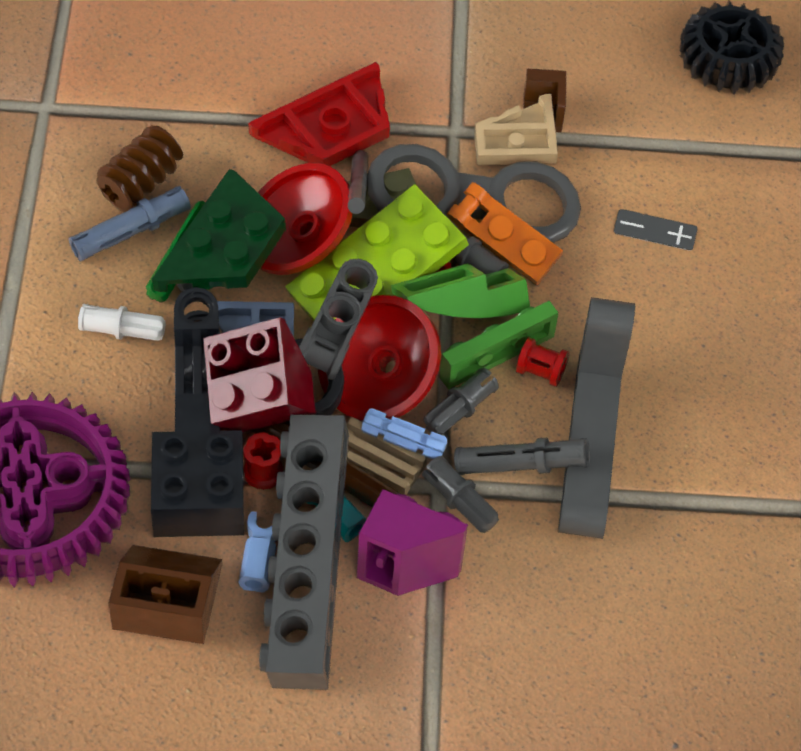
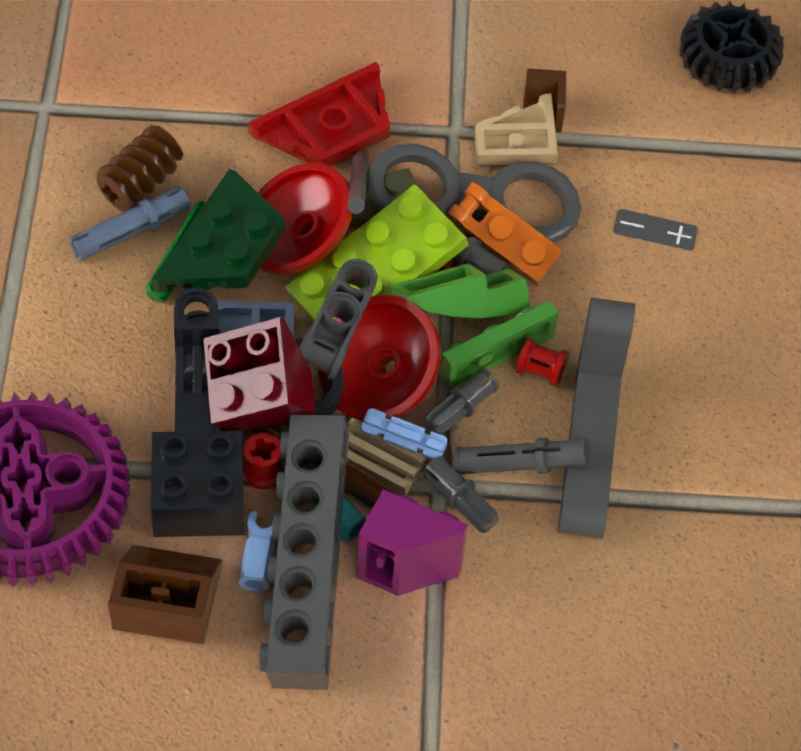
(121, 322): white axle -> none

